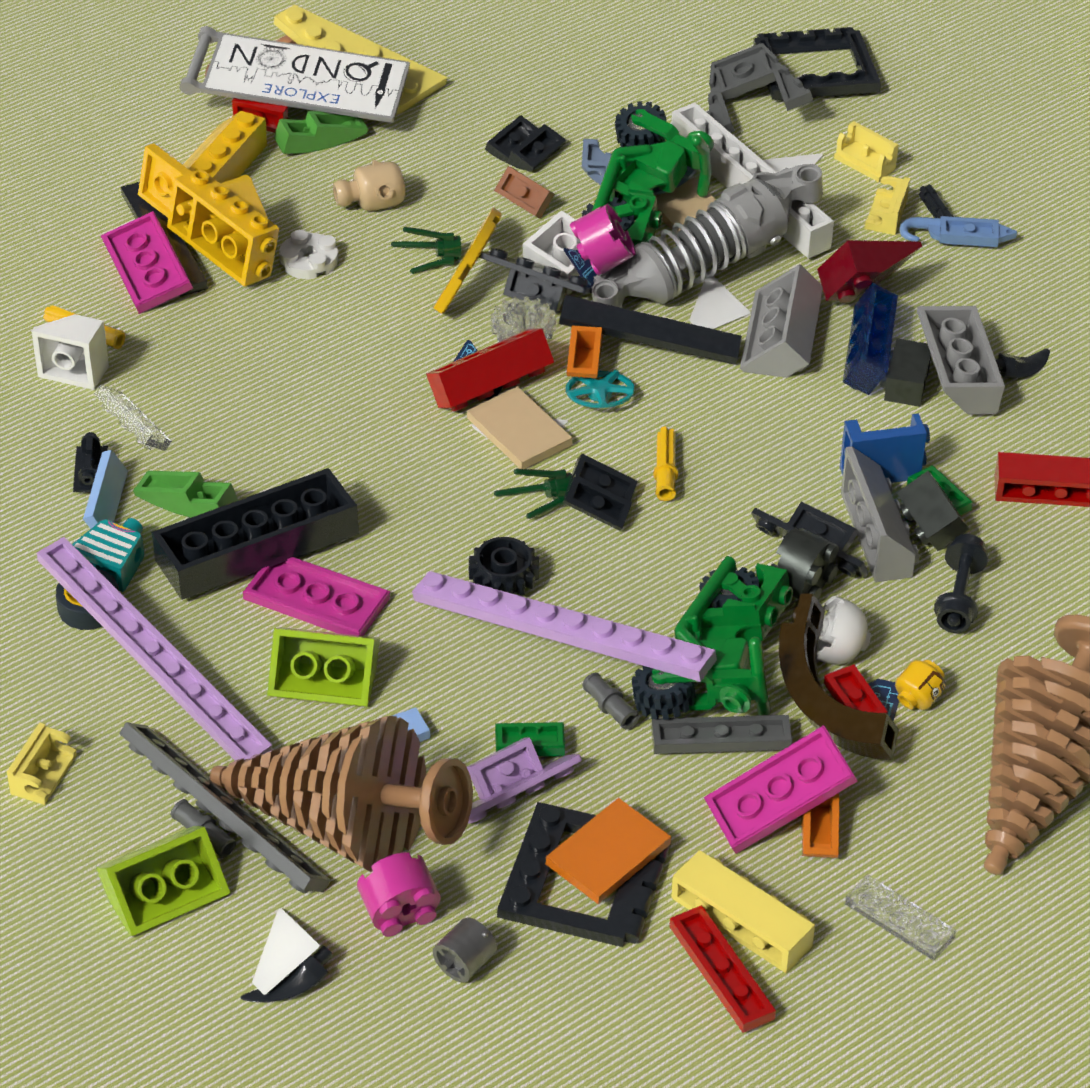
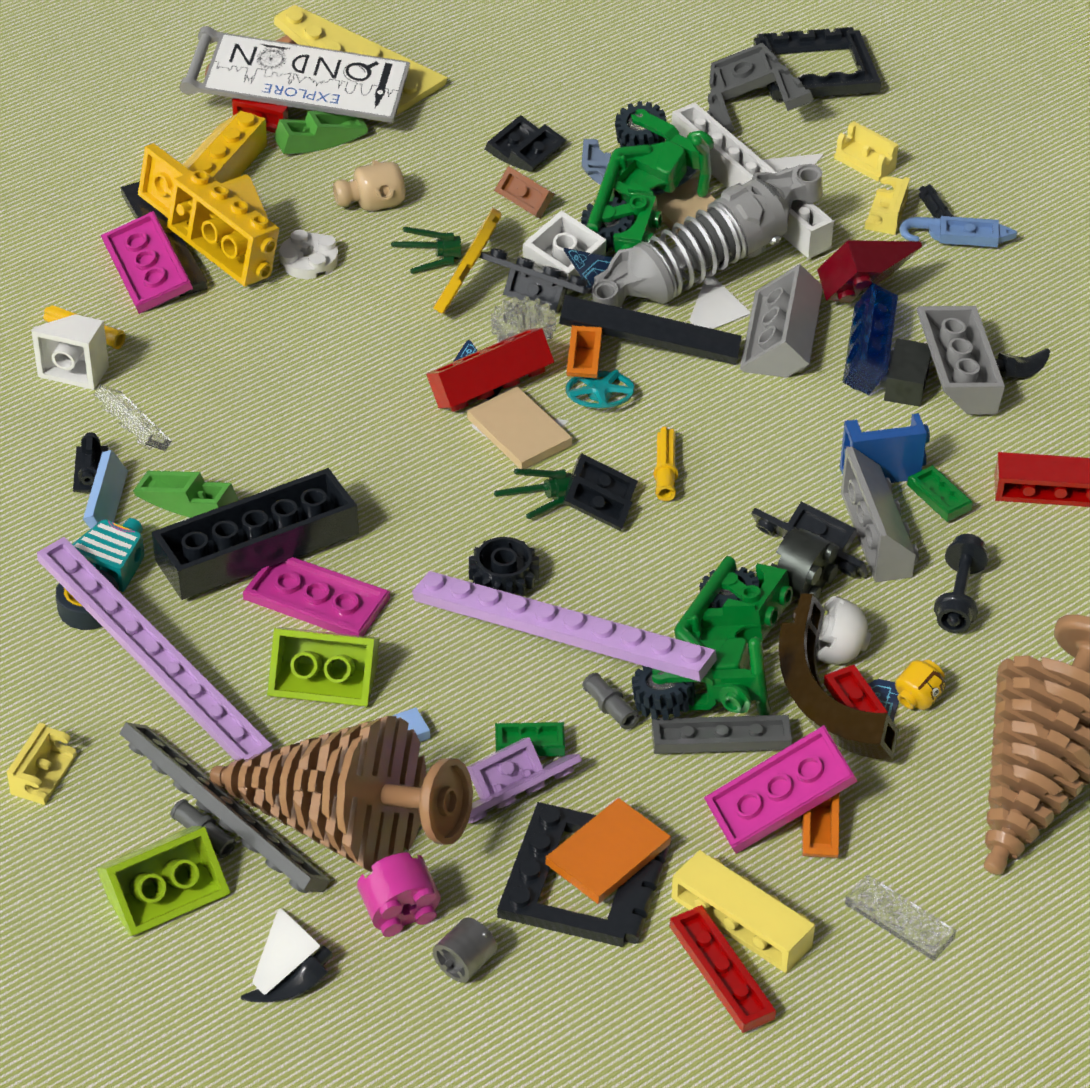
(603, 239): dark pink brick -> none
(932, 511): pearl dark grey brick -> none

